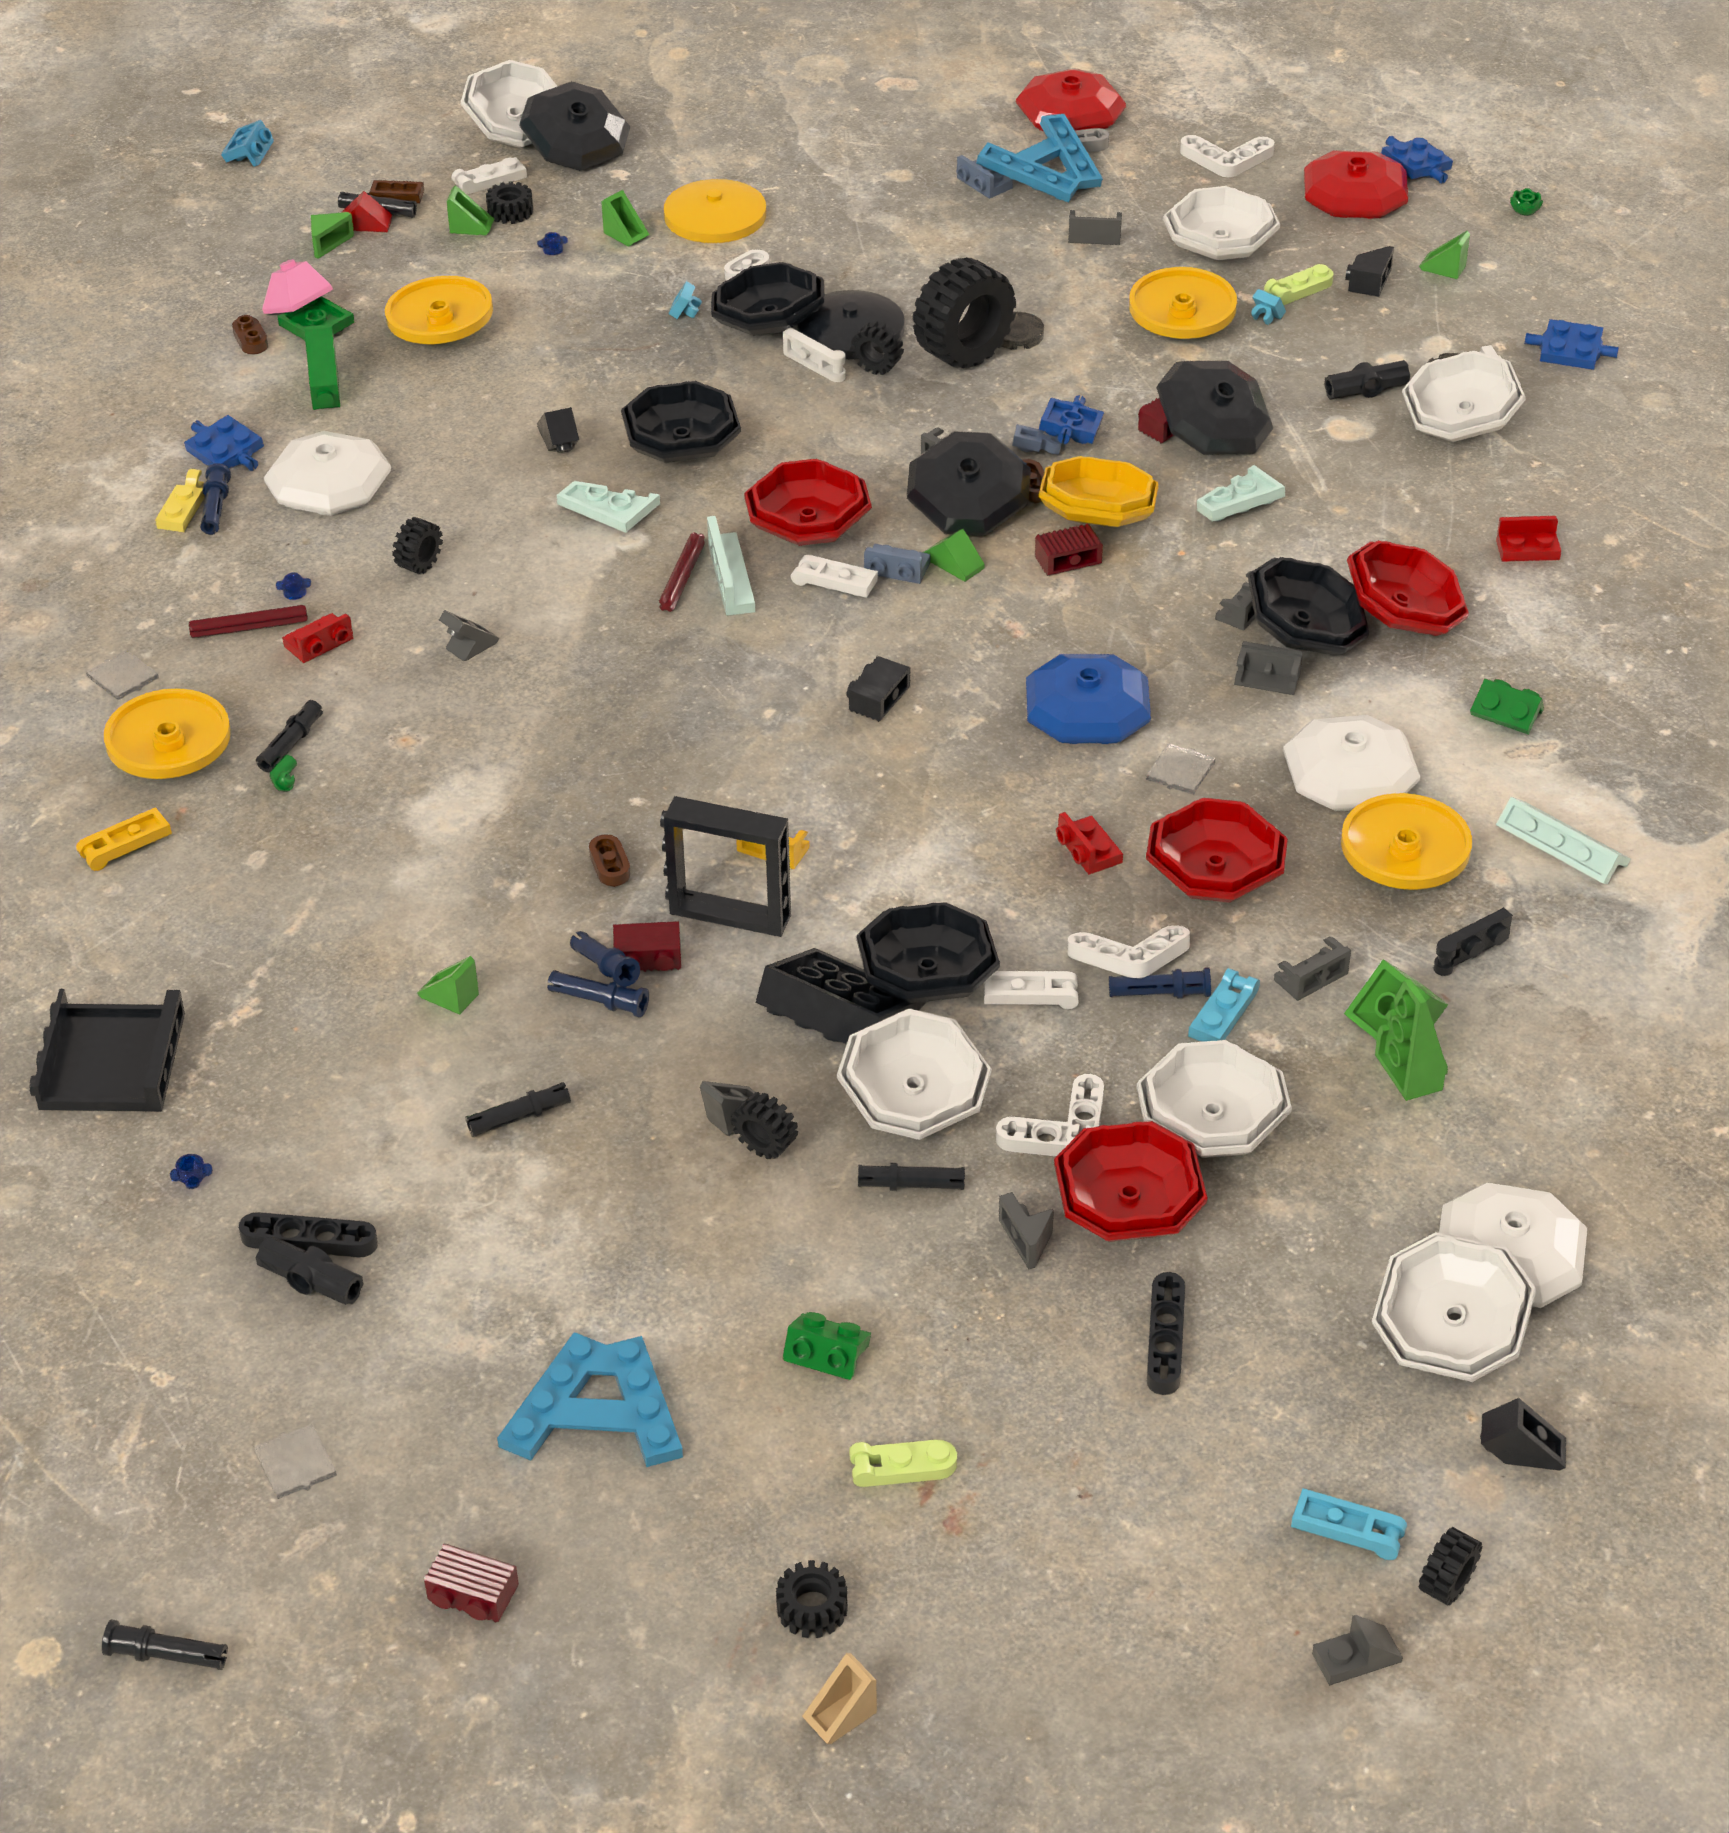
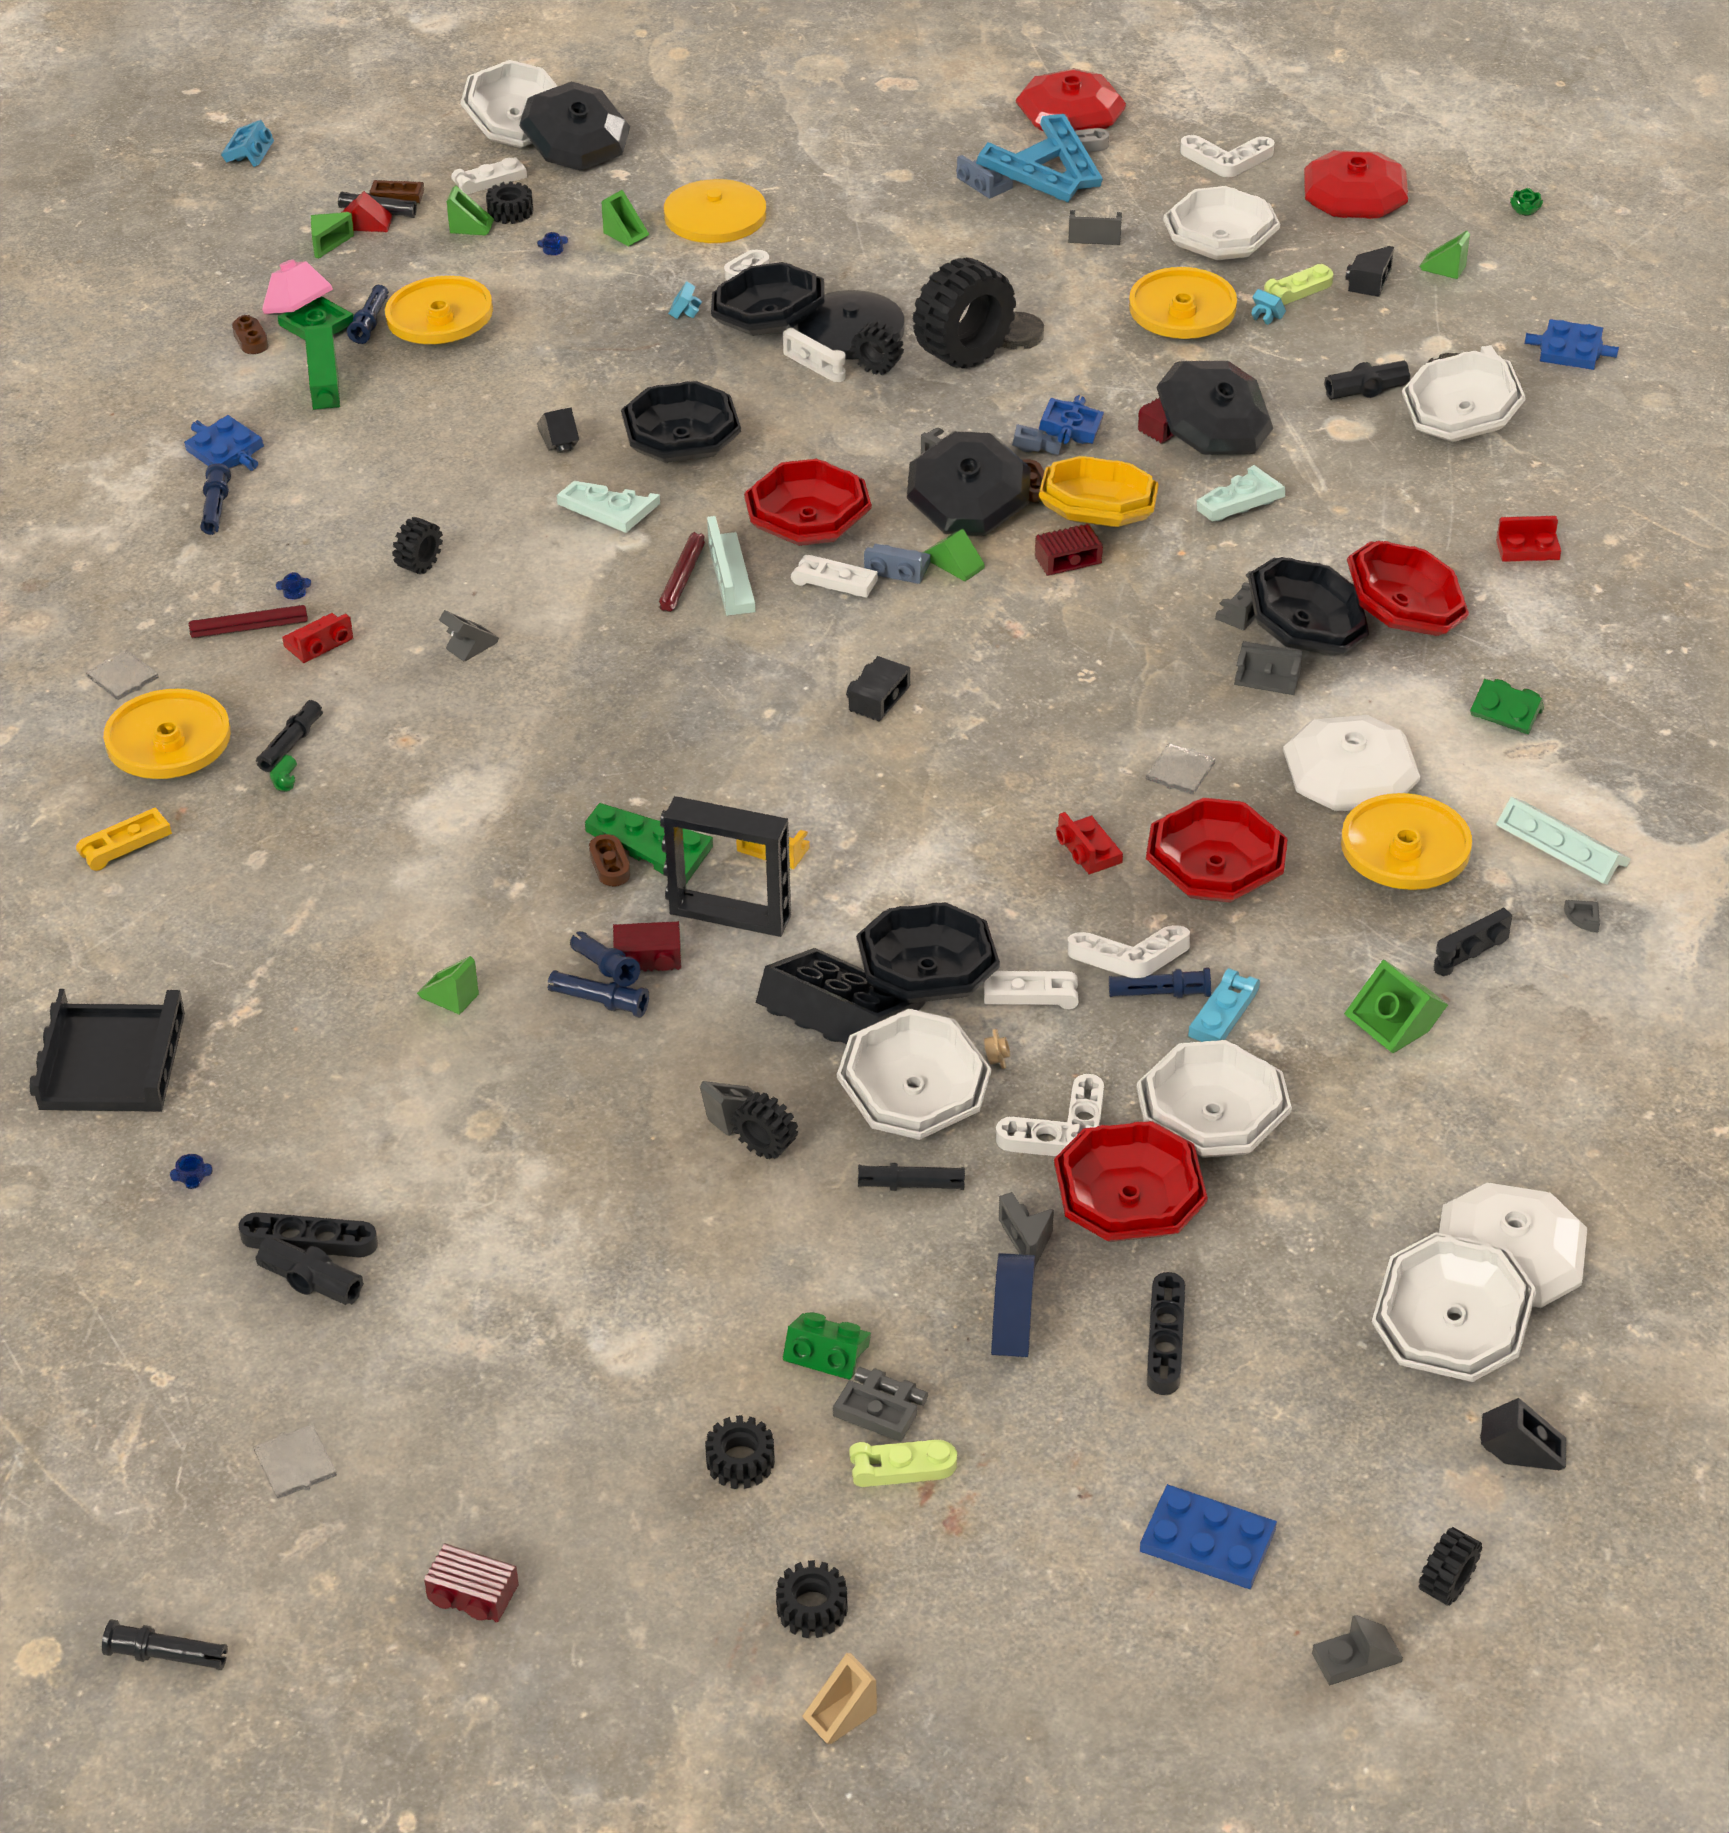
(182, 503): light yellow plate -> none
(327, 473): white rock -> none
(366, 318): none -> dark blue pin
(532, 1104): black pin -> none
(555, 1403): dark azure plate -> none
(644, 837): none -> green wing
(740, 1469): none -> black tyre
(876, 1410): none -> dark grey plate
(997, 1049): none -> tan plate
(1013, 1305): none -> dark blue arch
(1088, 698): blue rock -> none
(1208, 1536): none -> blue plate
(1315, 971): dark grey hinge -> none
(1349, 1523): medium azure plate -> none
(1410, 1046): bright green wedge -> none
(1418, 158): blue plate -> none
(1583, 914): none -> dark grey tile

